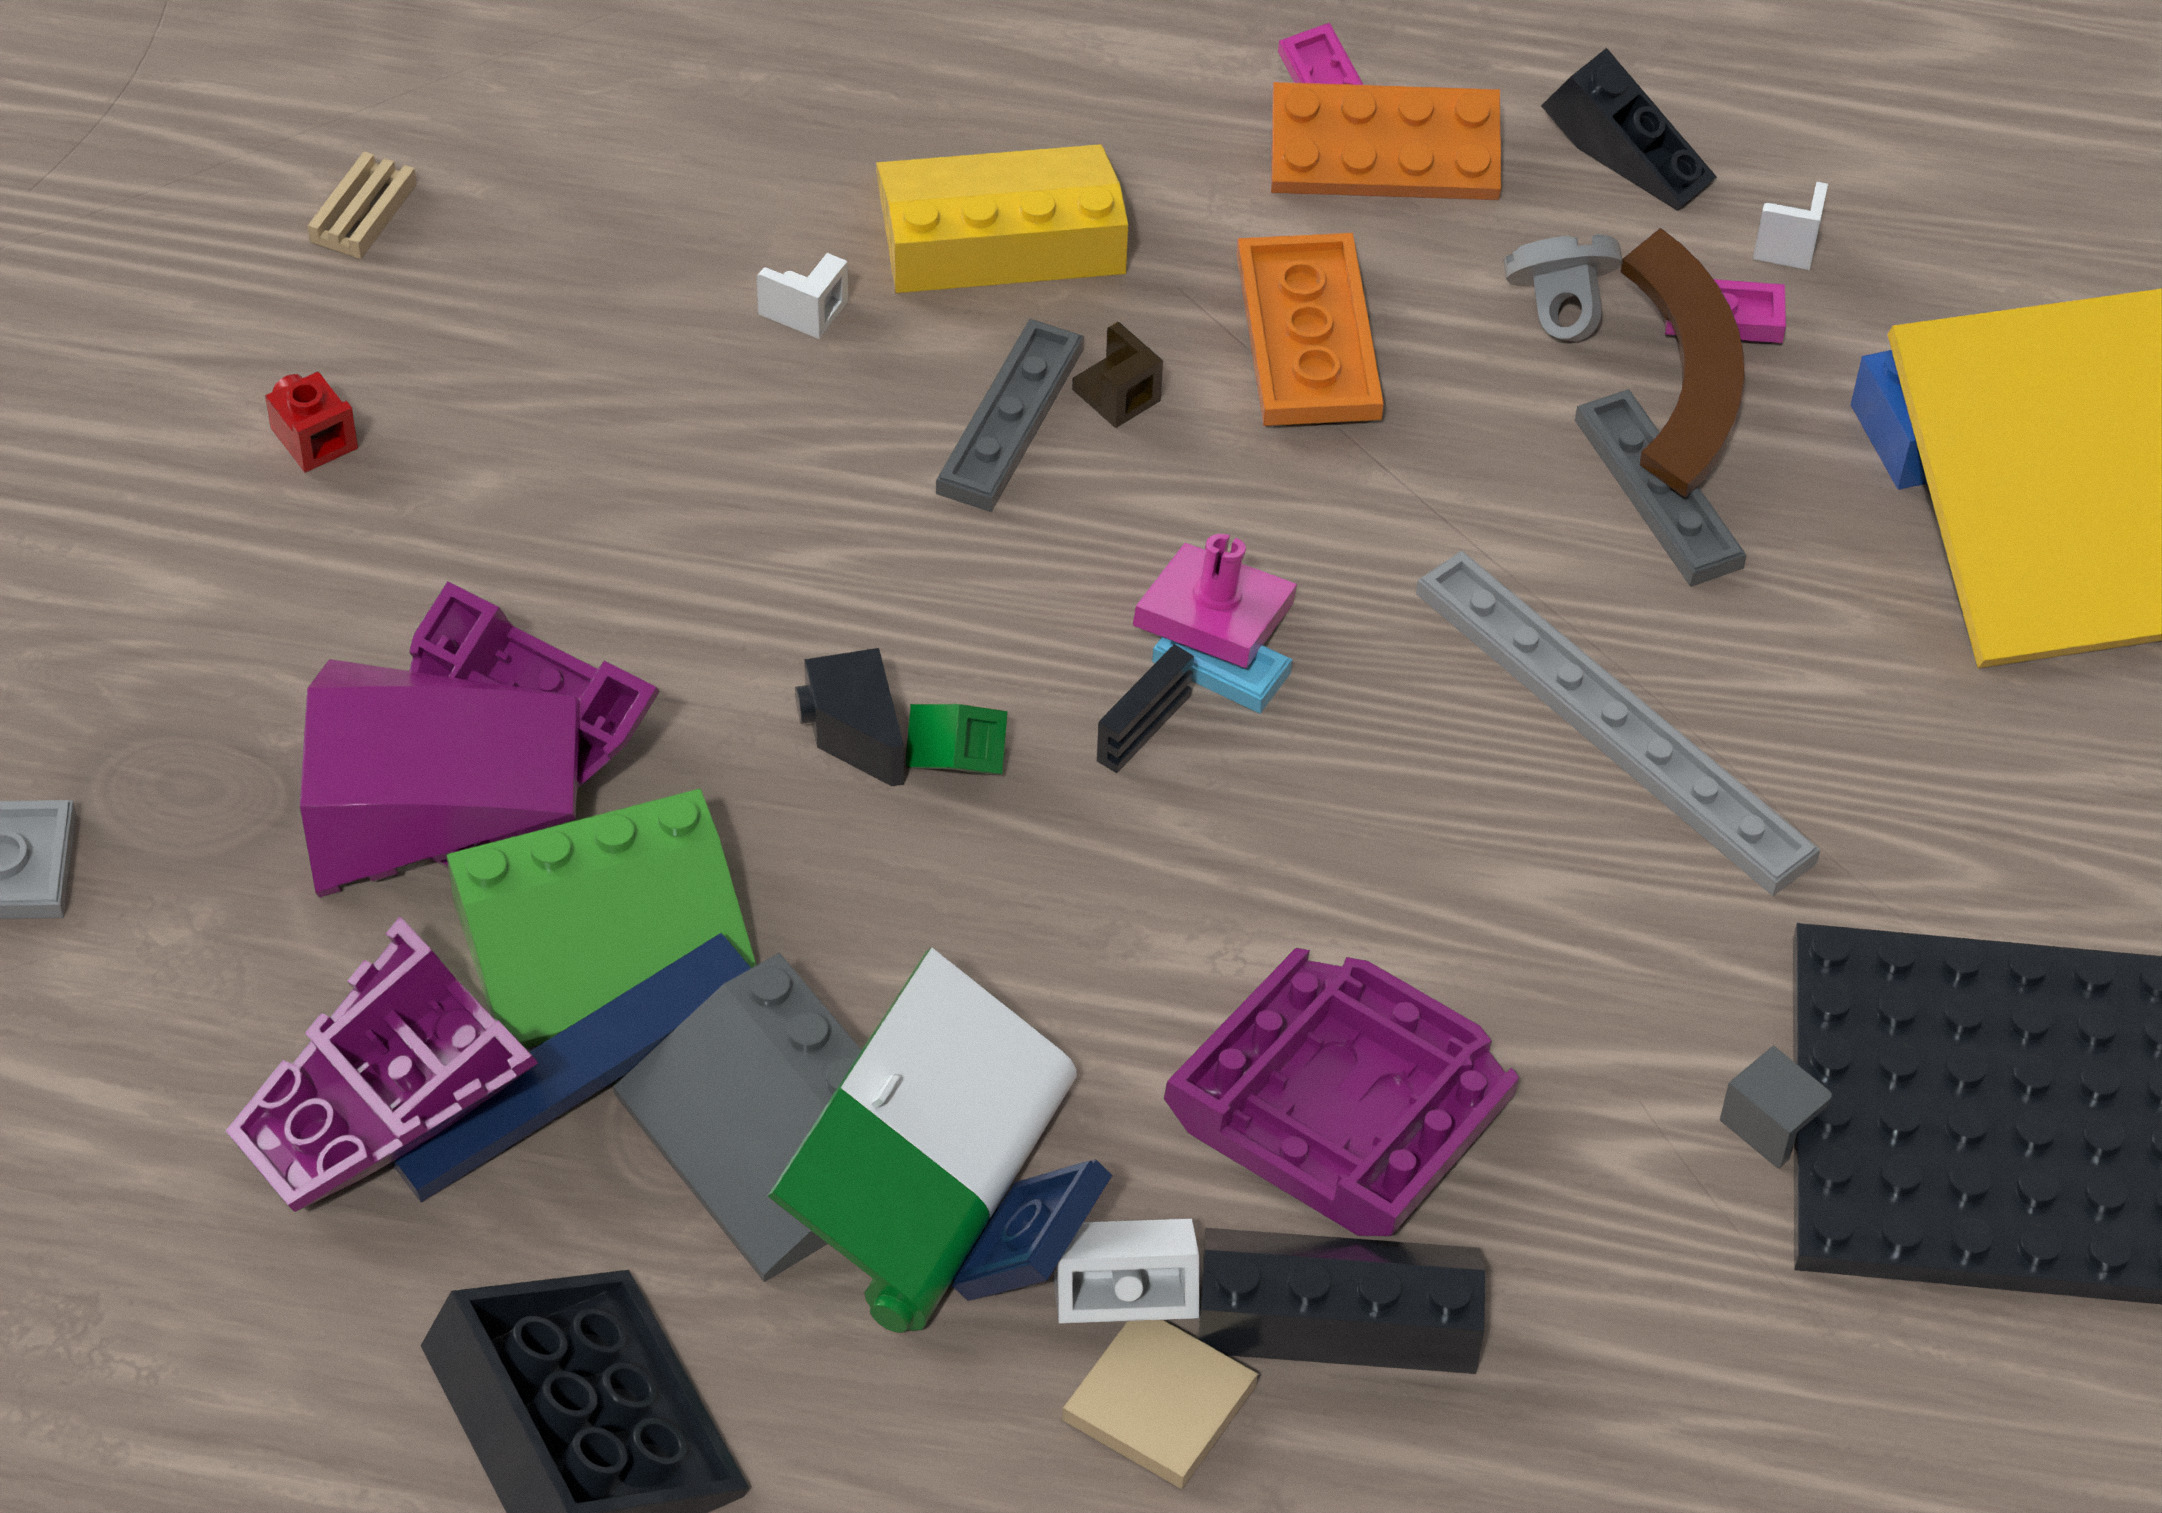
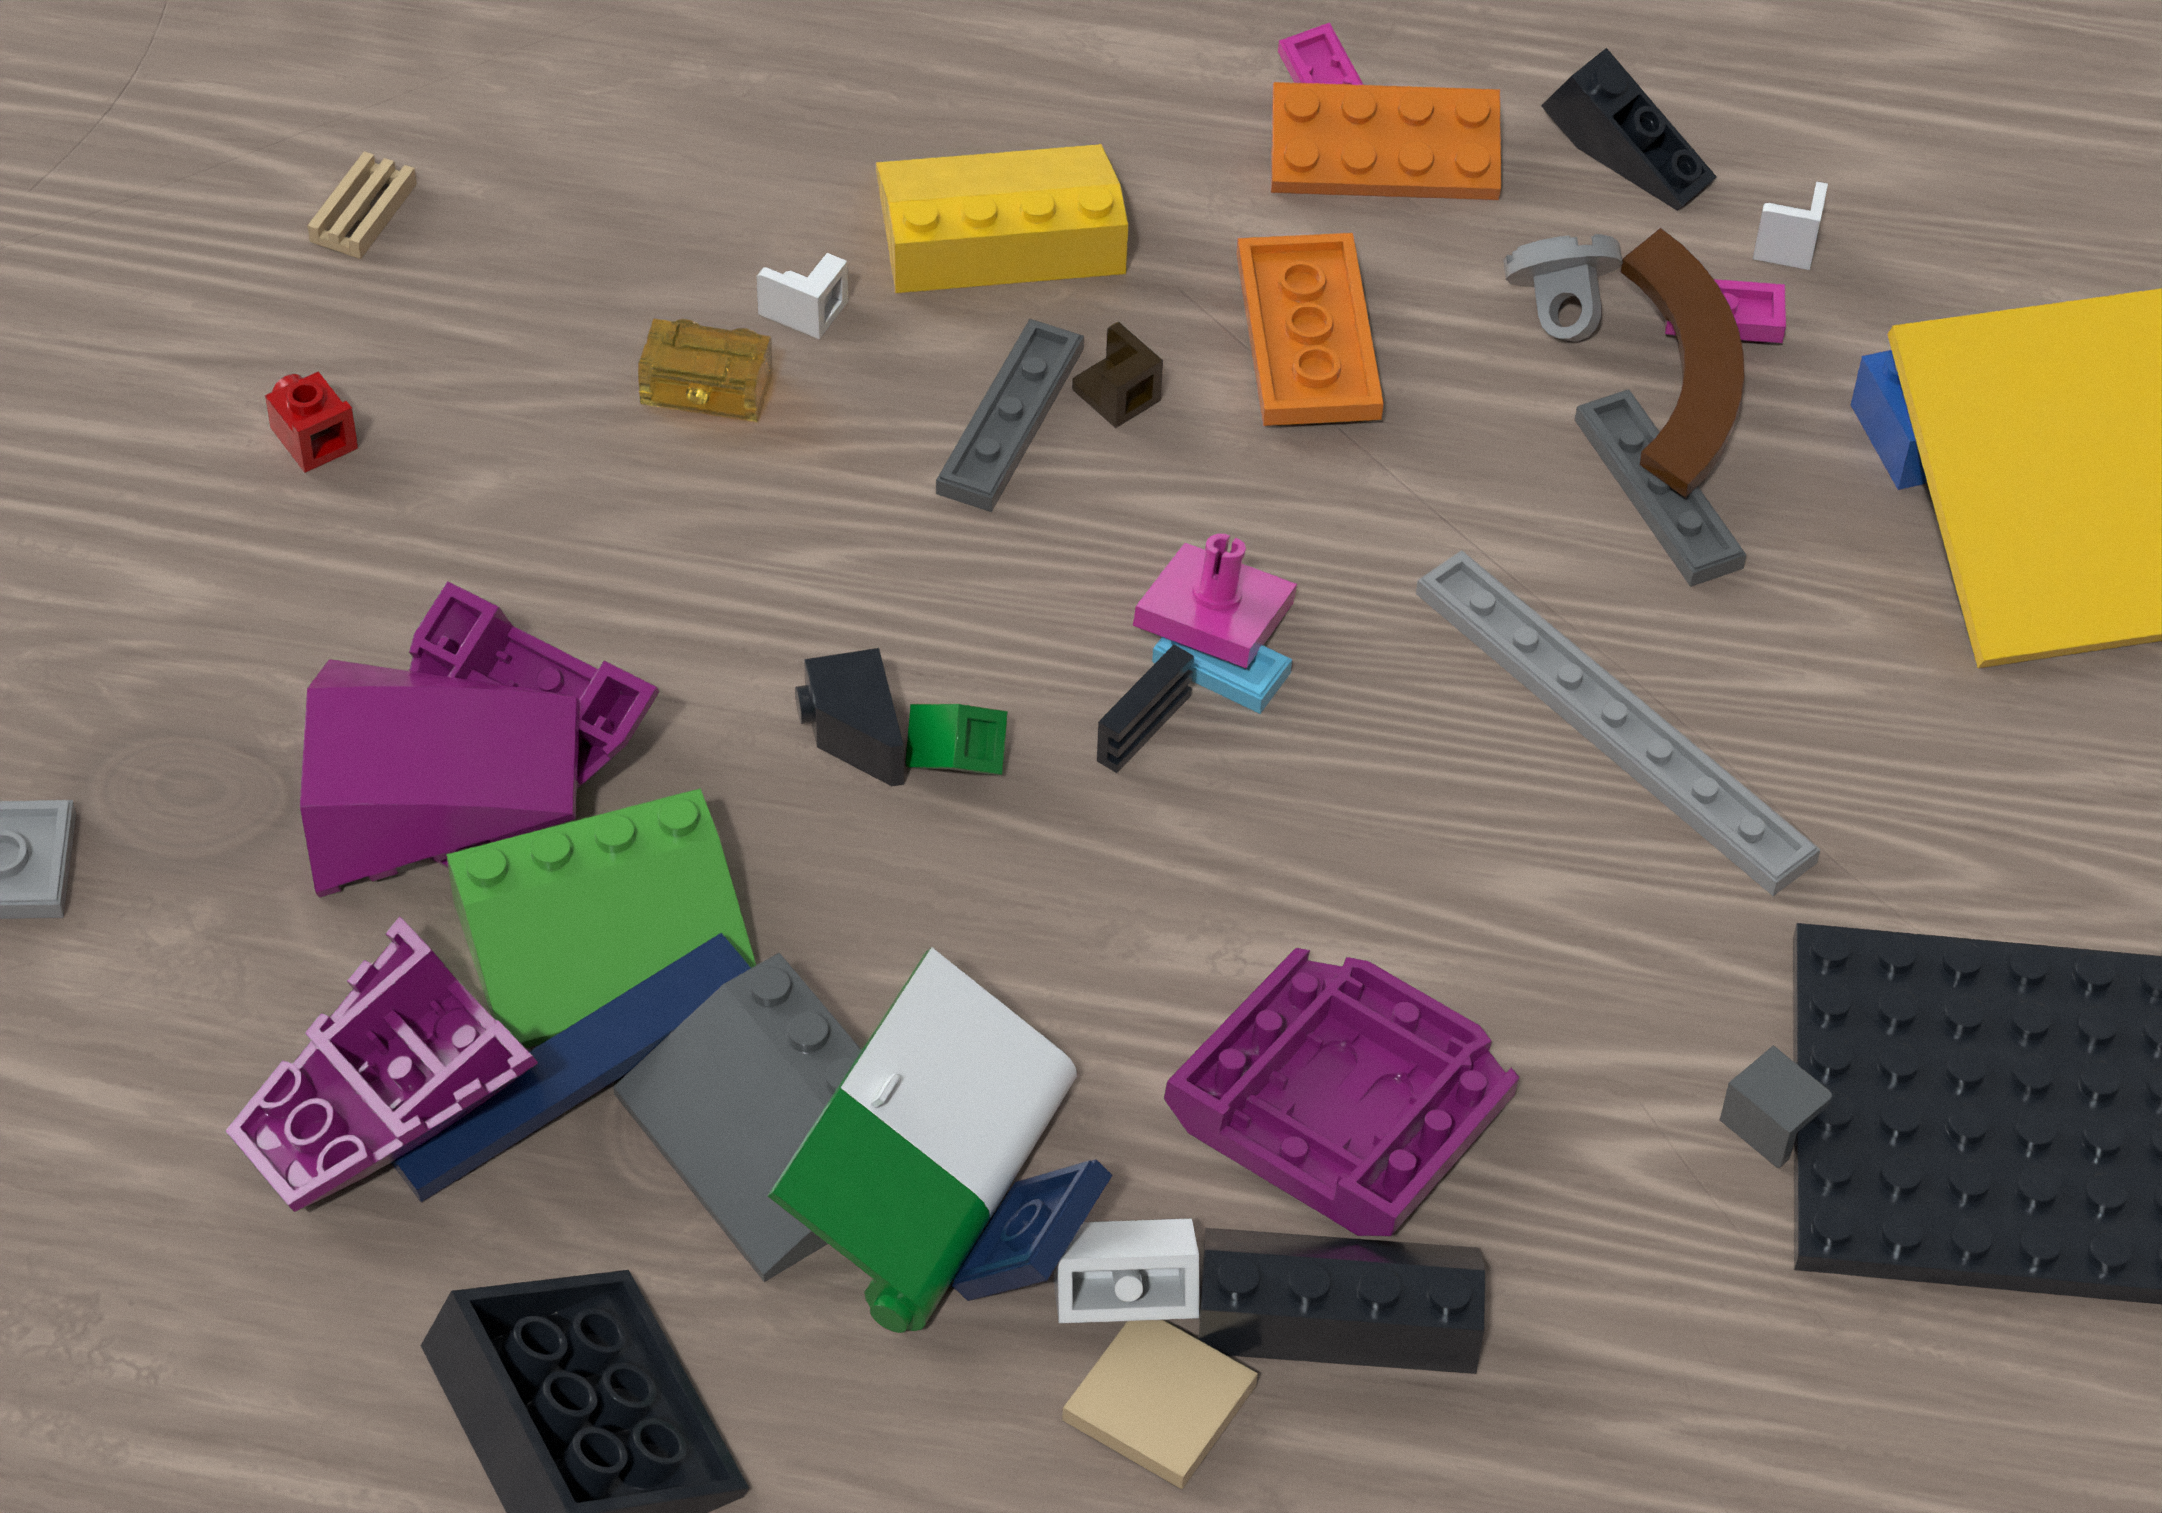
(705, 369): none -> clear yellow brick

